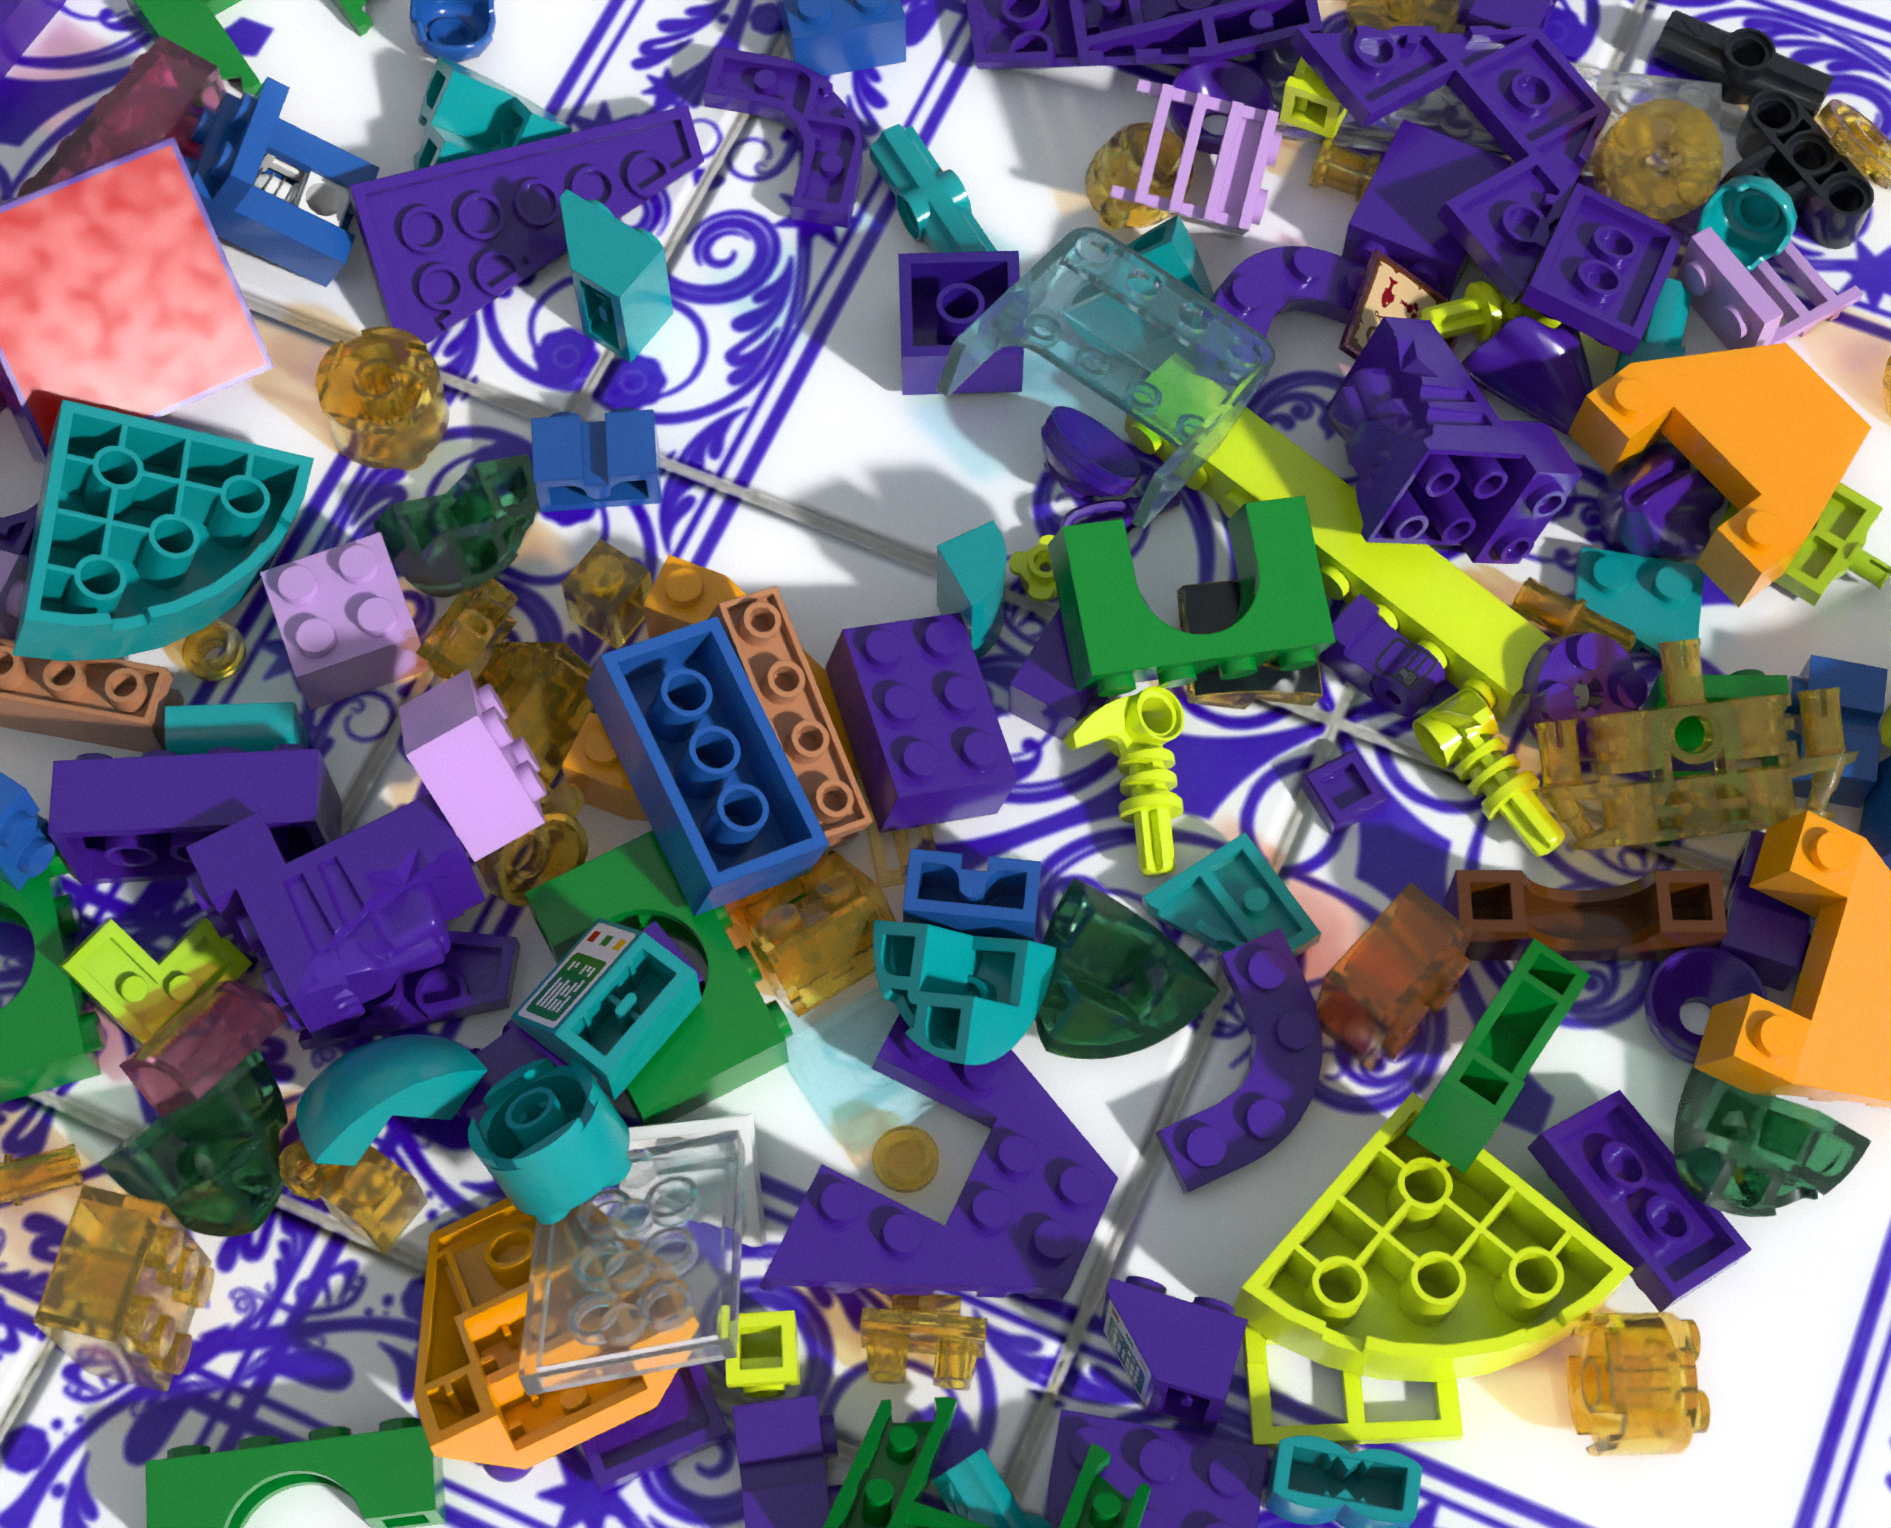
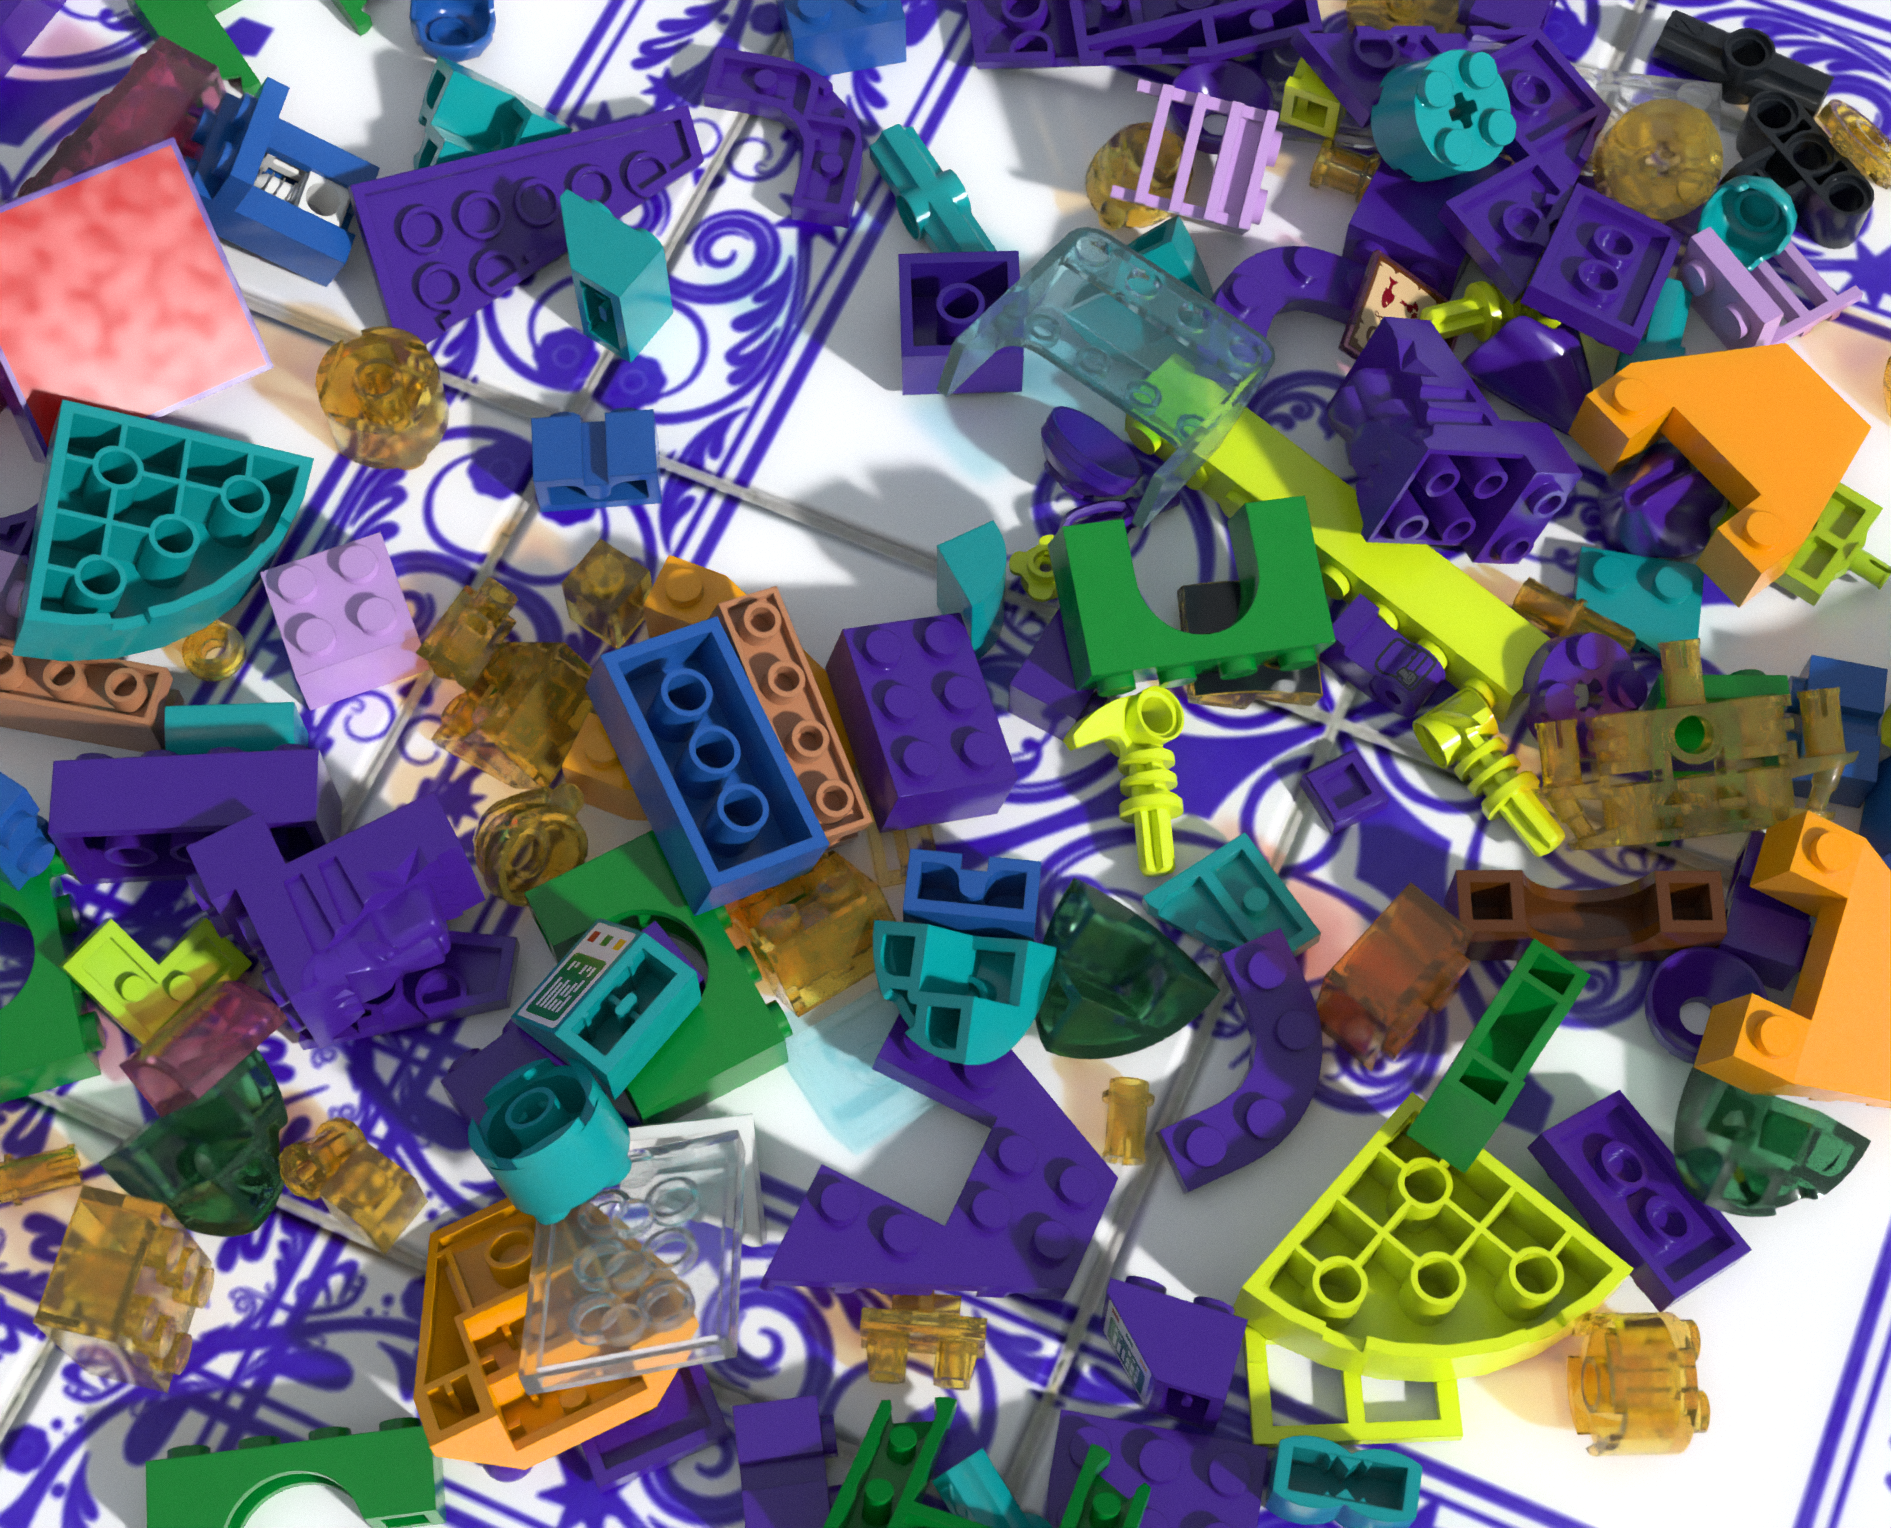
(384, 1078): teal brick -> none
(465, 535): clear green brick -> none
(473, 763): lavender brick -> none
(765, 1354): neon yellow brick -> none
(905, 1159): clear yellow plate -> none
(1126, 1120): none -> clear yellow pin
(1443, 115): none -> teal brick

